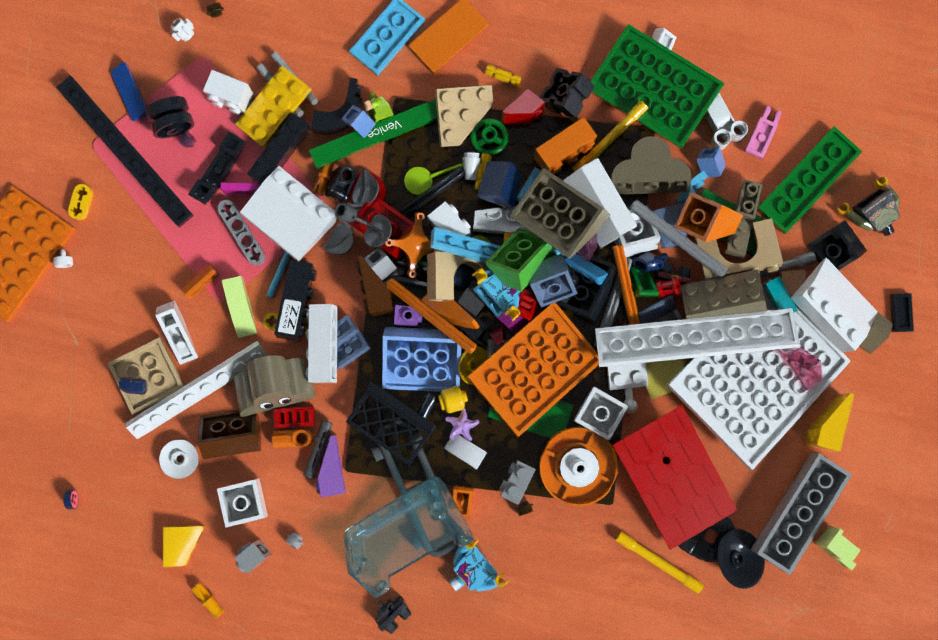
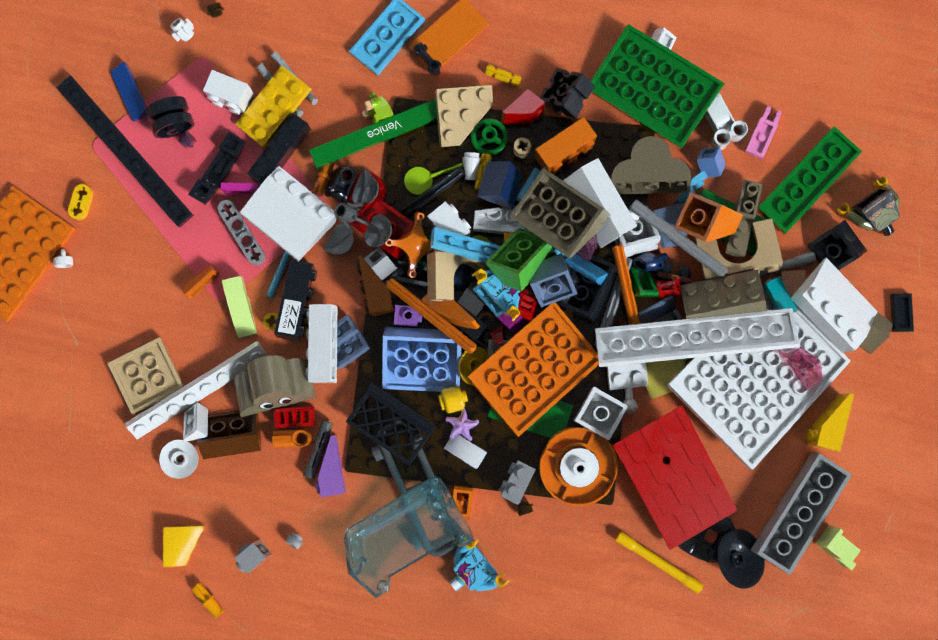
(71, 499): dark blue tile -> none
(132, 385): dark blue piece -> none
(176, 332): white slope -> none
(195, 422): none -> white slope
(242, 502): white brick -> none
(330, 122): black arch -> none
(358, 120): medium blue panel -> none
(389, 611): black hips -> none
(427, 405): black pin -> none
(434, 65): none -> black bar
(525, 143): none -> tan bush
(632, 116): yellow piece -> none

